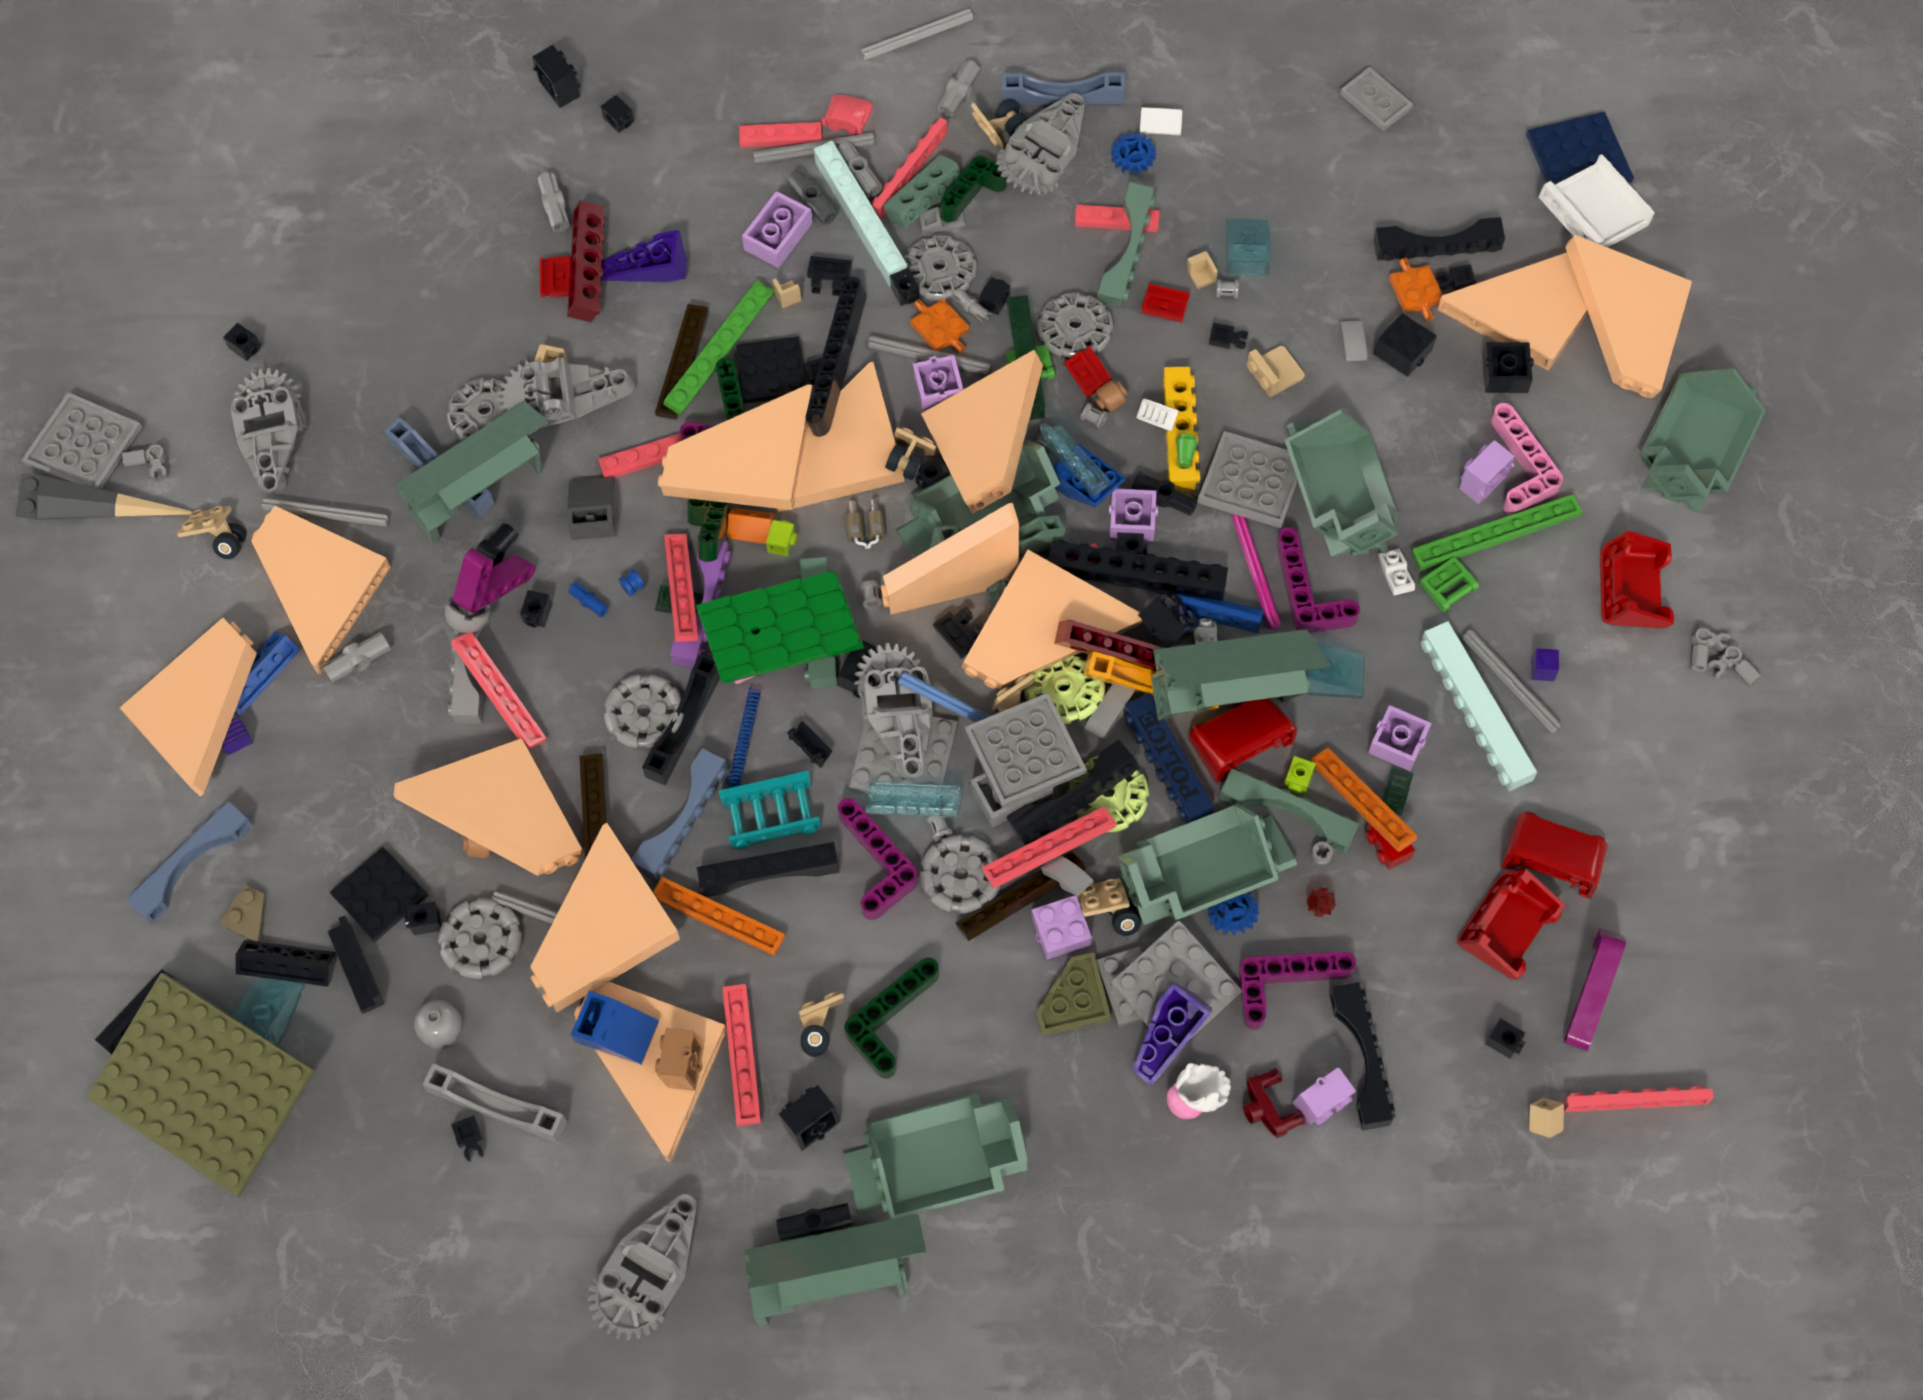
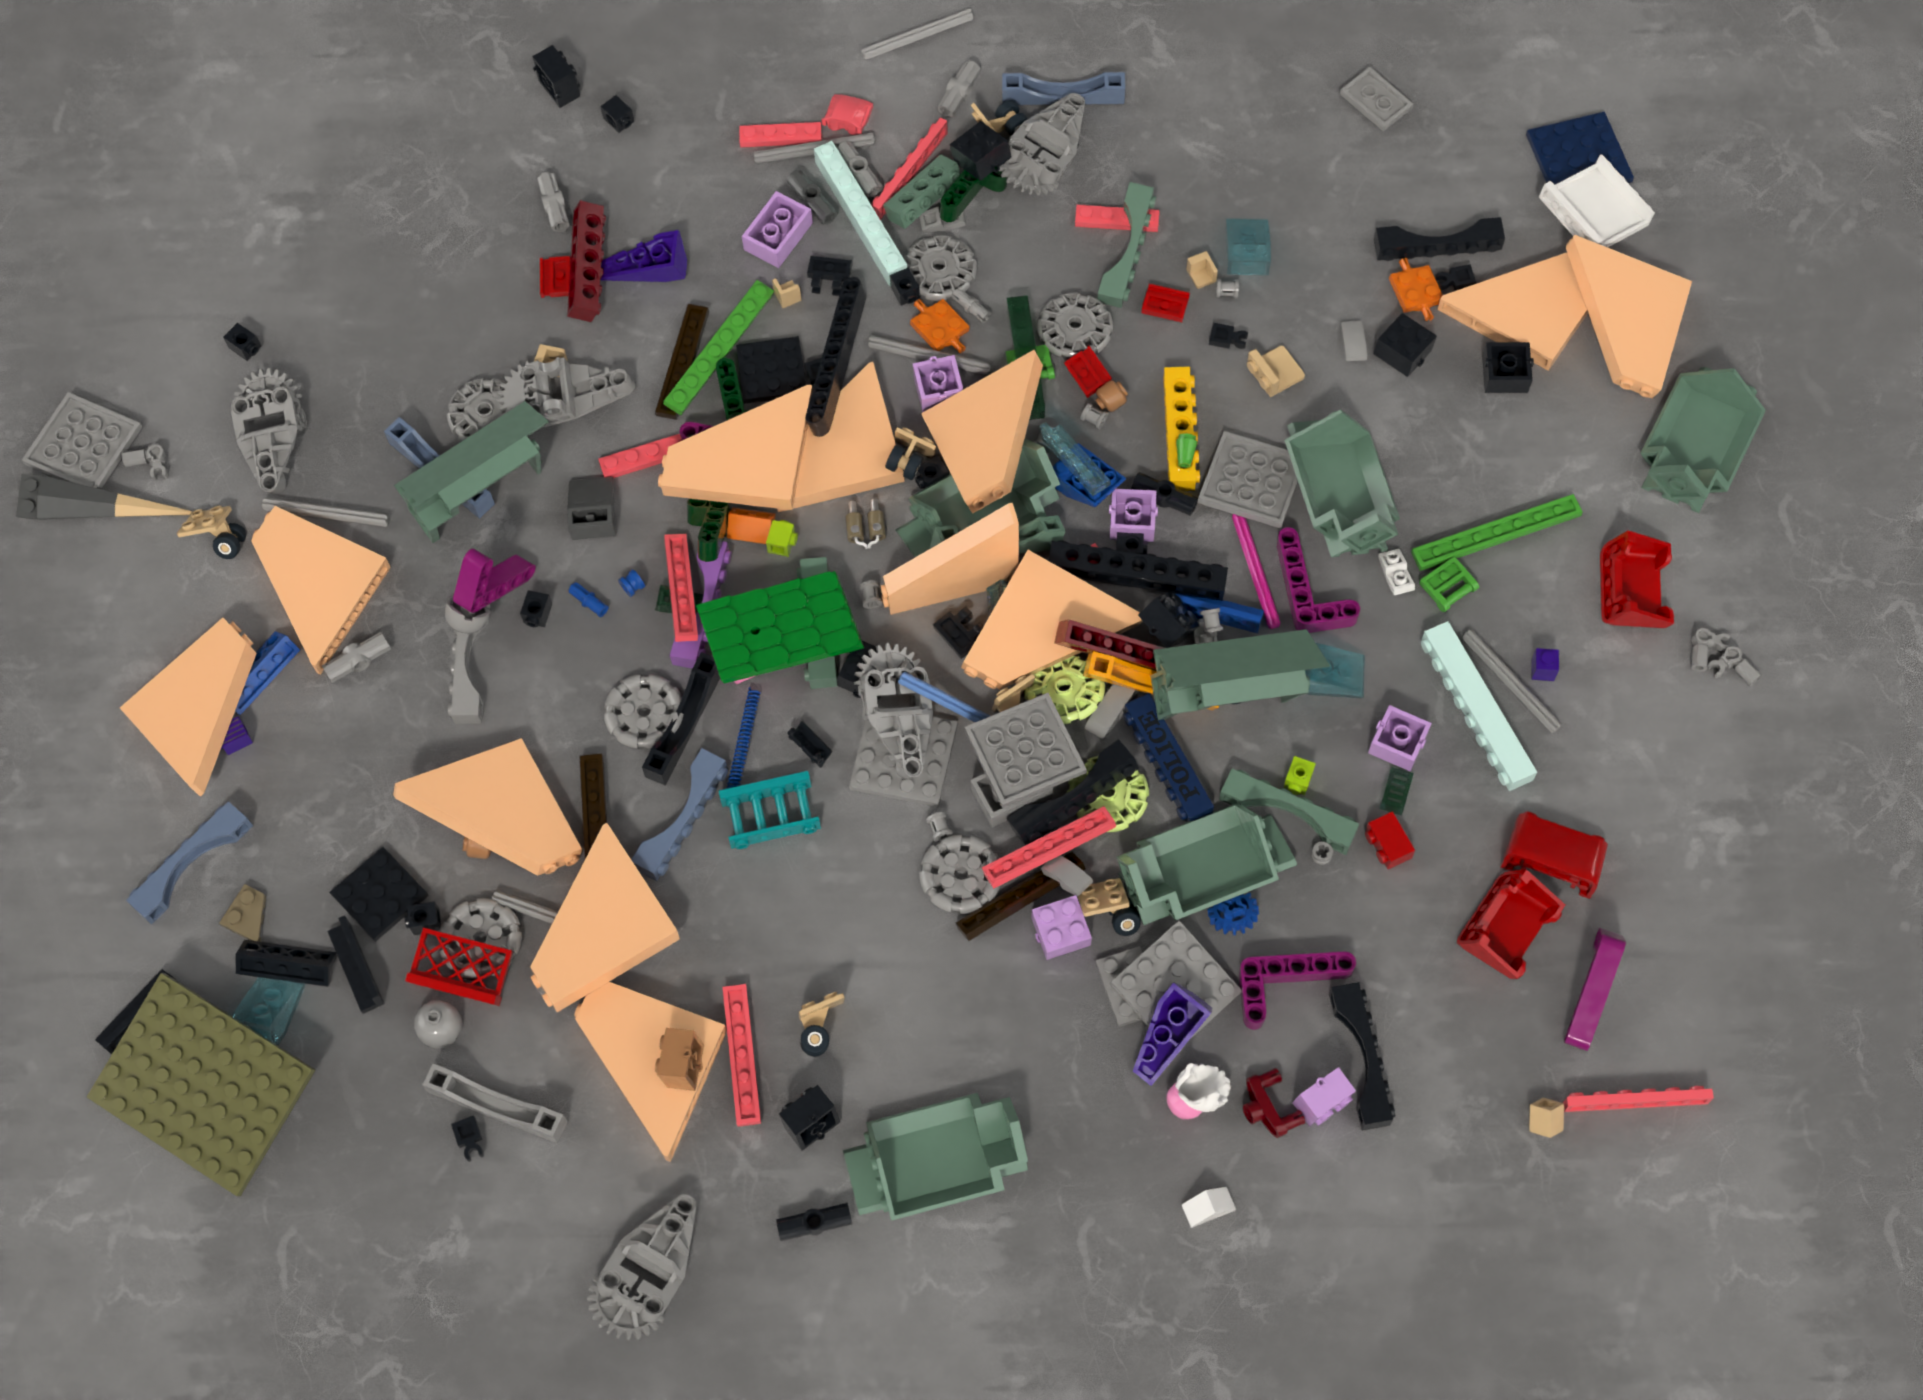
(456, 987): none -> red fence
(498, 543): black piece -> none
(498, 690): coral plate -> none
(614, 1028): blue slope -> none
(718, 916): orange plate -> none
(730, 875): black arch -> none
(831, 1265): sand green panel -> none
(880, 855): magenta beam -> none
(886, 1012): dark green beam -> none
(914, 799): clear light blue fence -> none
(980, 151): none -> black brick
(995, 295): black brick -> none
(1075, 998): olive plate -> none
(1133, 153): blue gear -> none
(1156, 413): white slope -> none
(1161, 121): white slope -> none
(1208, 1206): none -> white slope
(1211, 620): none -> light grey bush
(1241, 735): red windscreen -> none
(1321, 902): clear red gear -> none
(1363, 800): orange plate -> none
(1486, 471): lavender brick -> none
(1506, 1029): black brick -> none
(1528, 460): bright pink beam -> none

